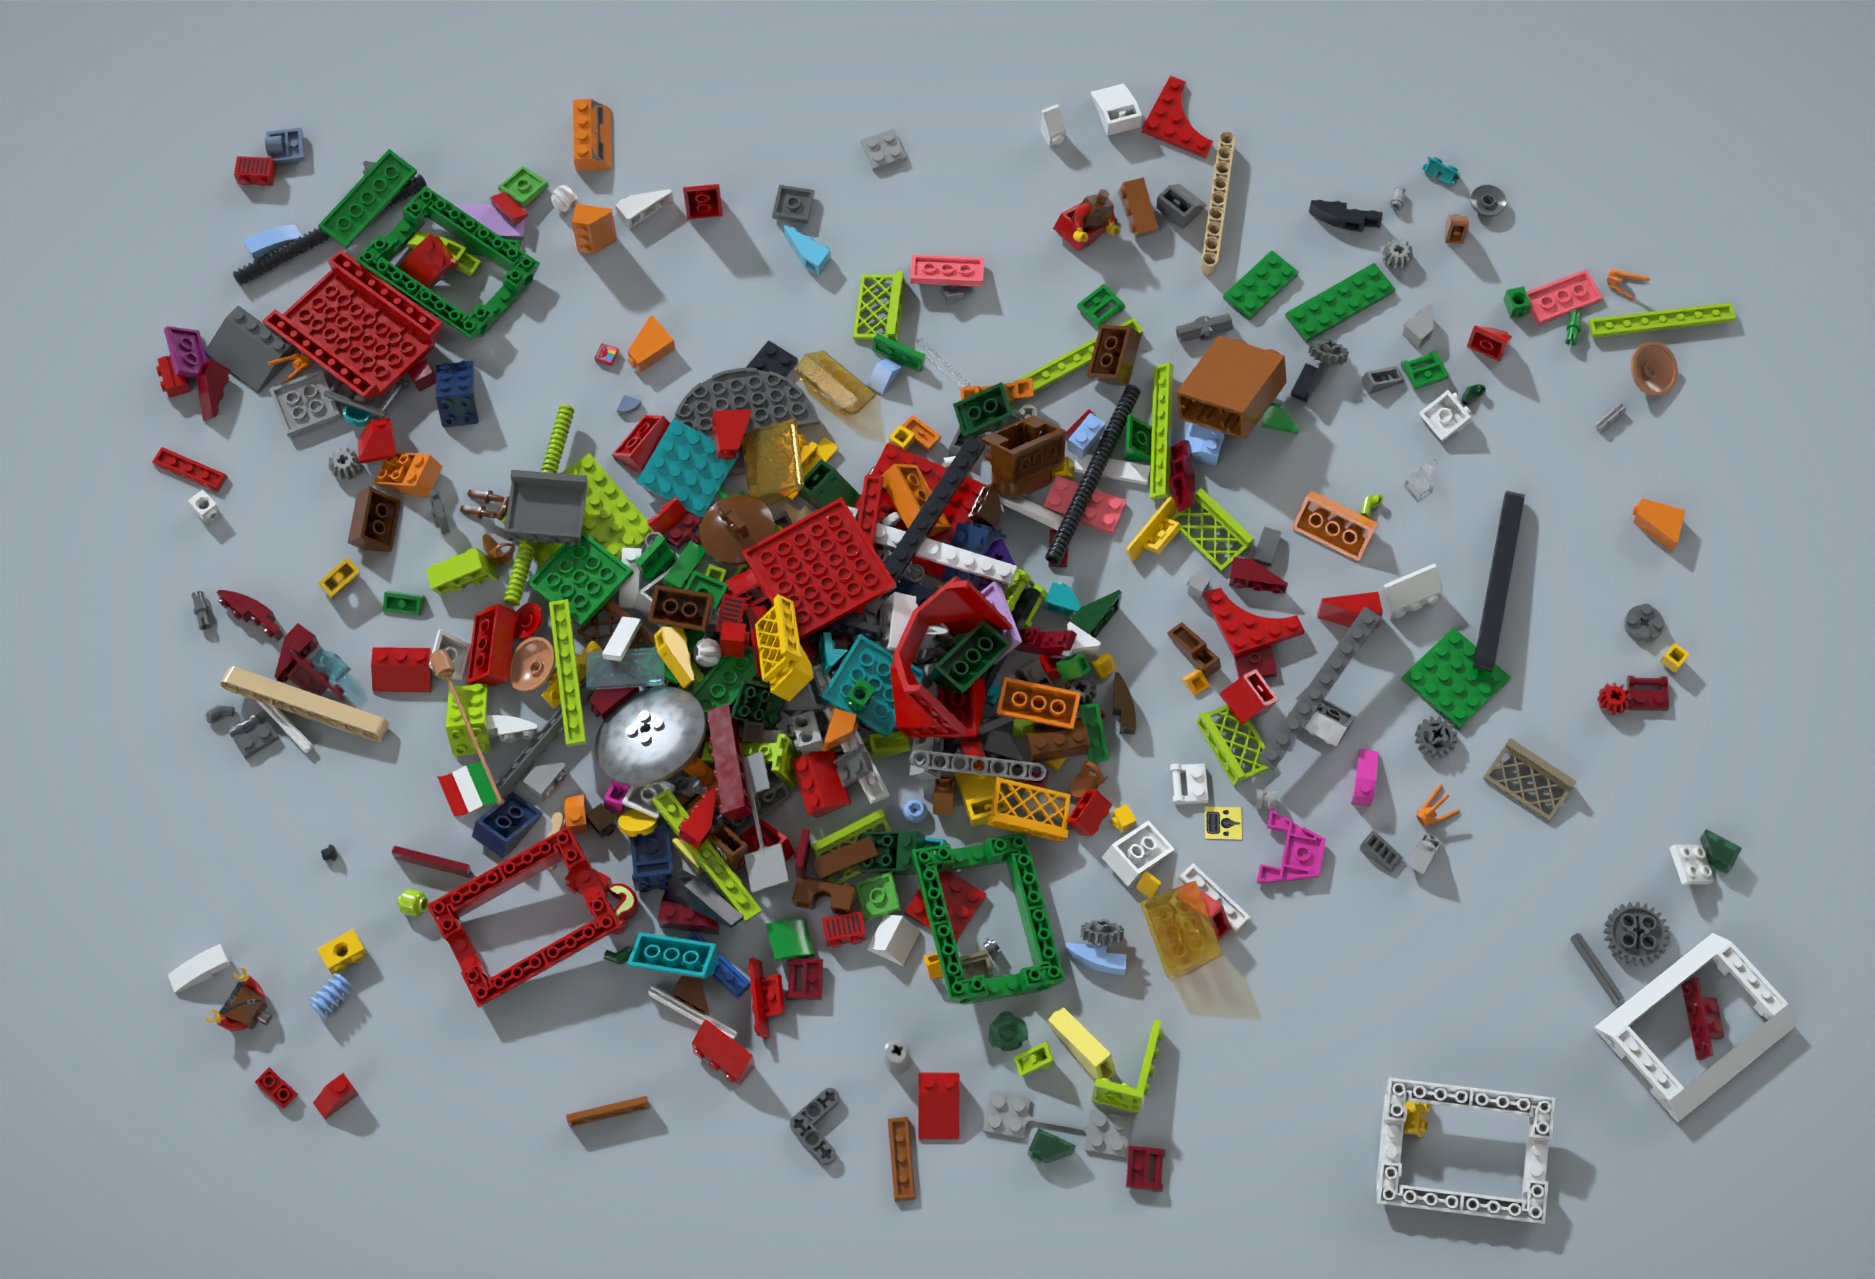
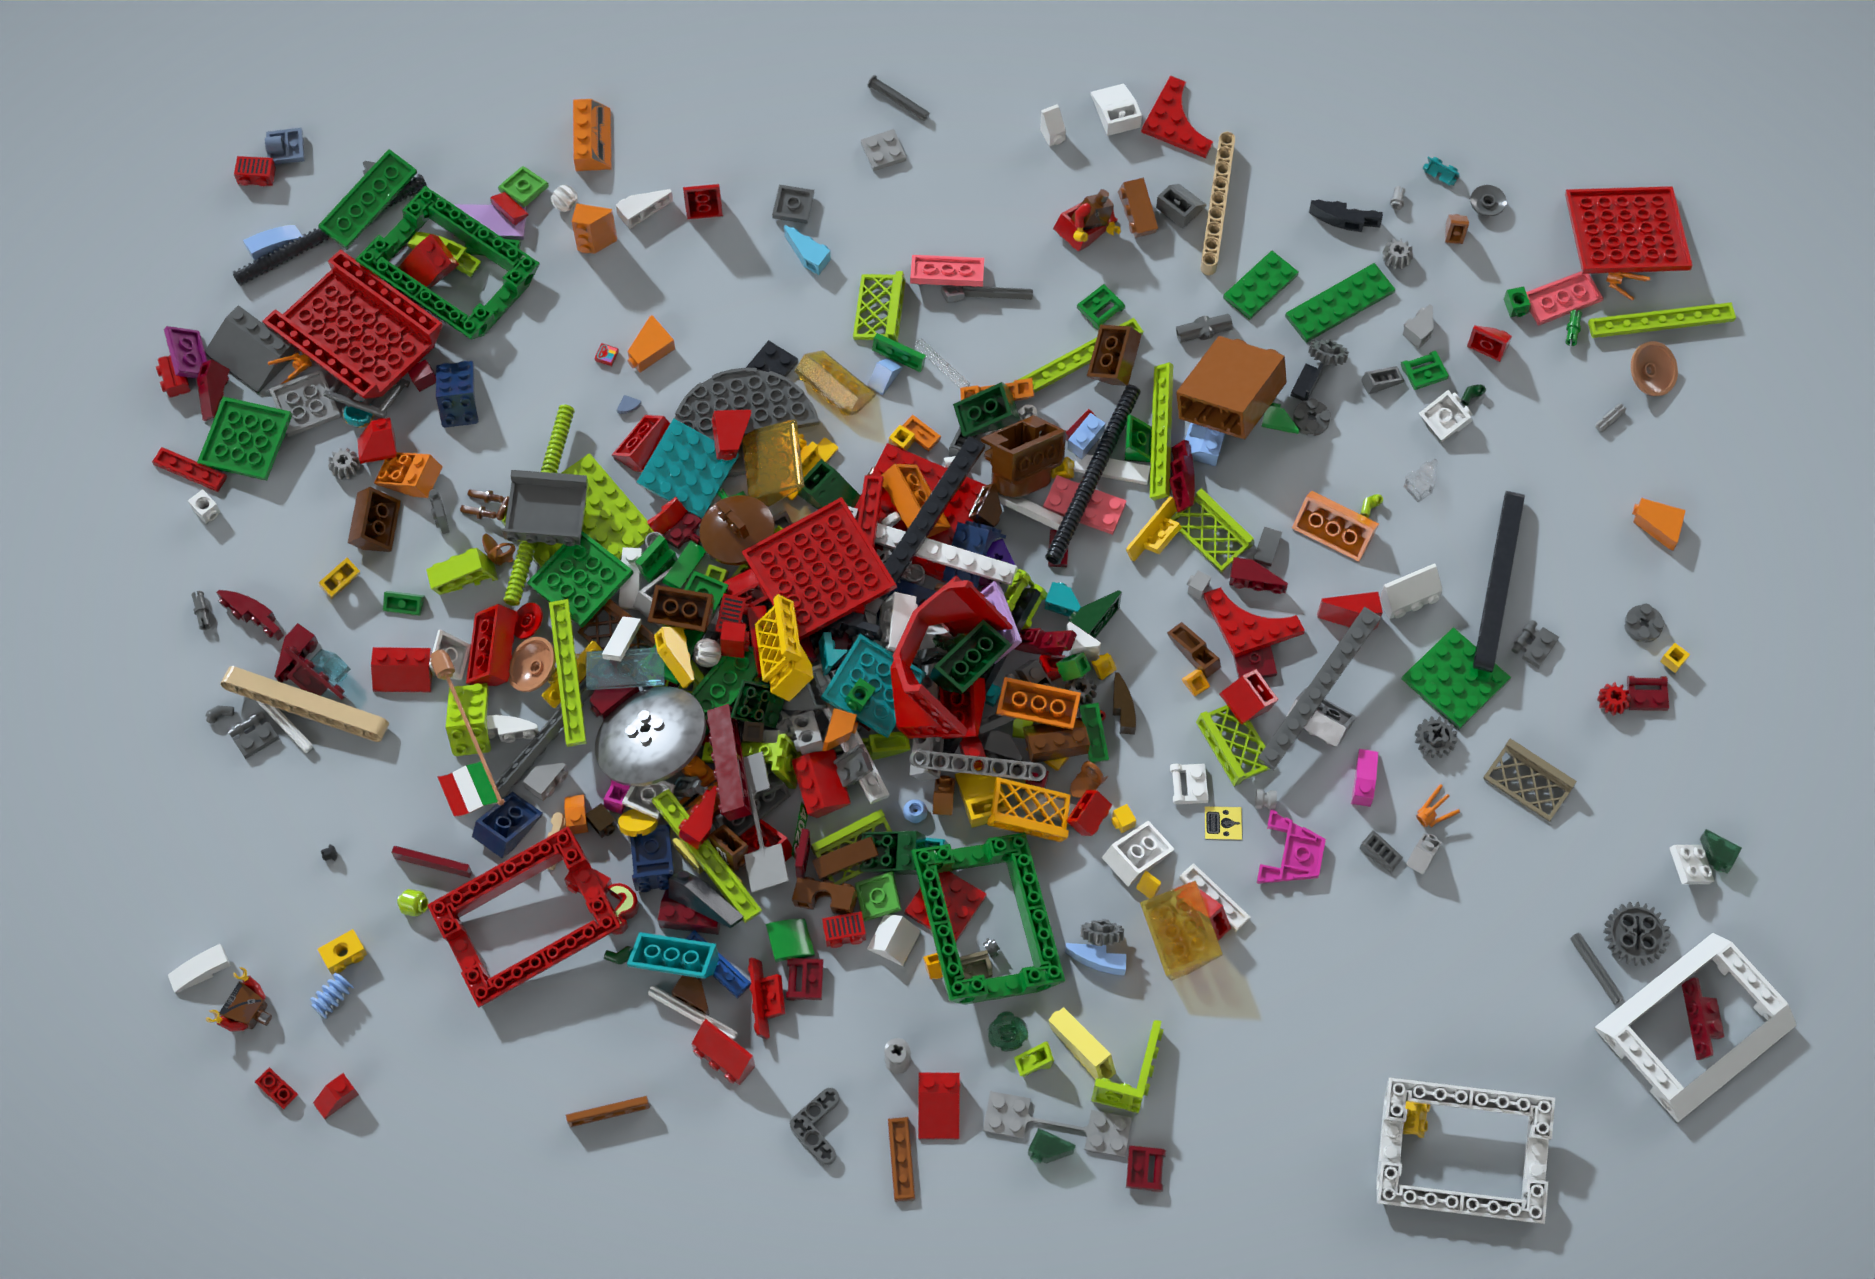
(245, 438): none -> green plate
(801, 823): none -> green sticker
(898, 98): none -> dark grey axle
(998, 292): none -> dark grey axle
(1315, 408): none -> dark grey plate
(1540, 647): none -> dark grey plate
(1628, 230): none -> red plate

